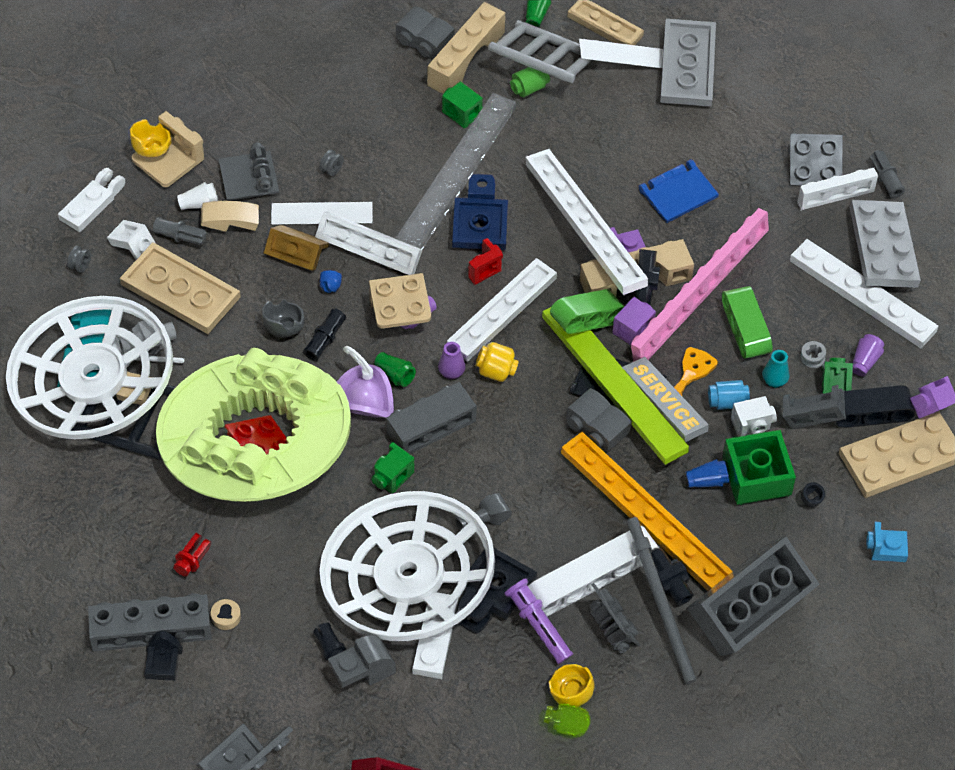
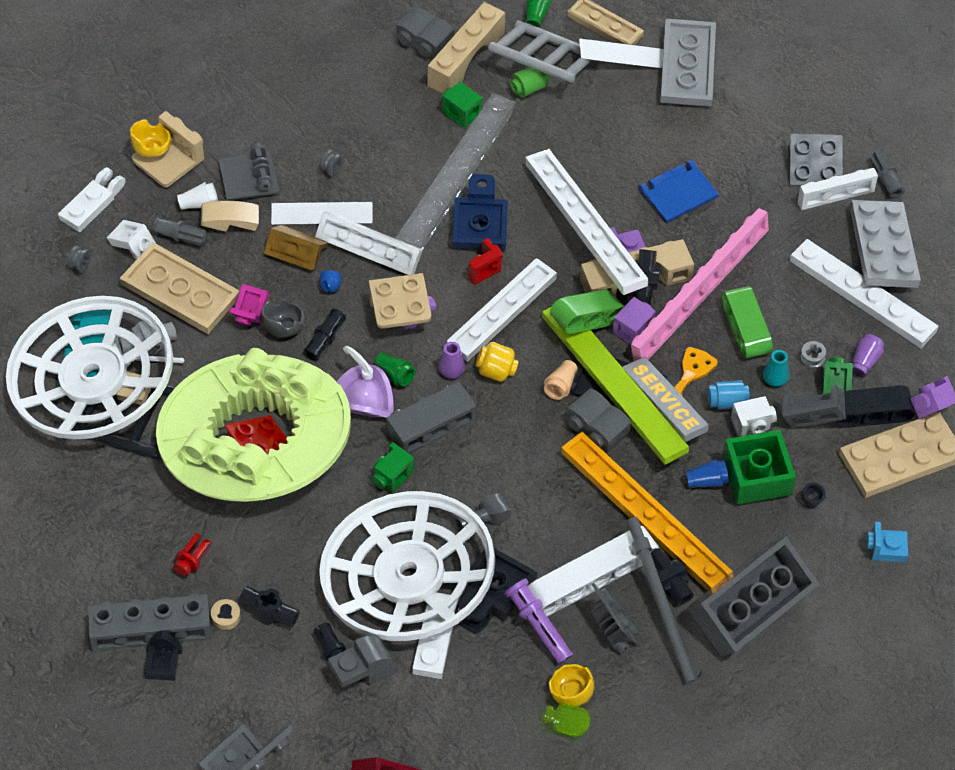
(249, 305): none -> dark pink bracket
(269, 606): none -> black axle
(560, 381): none -> light nougat cone

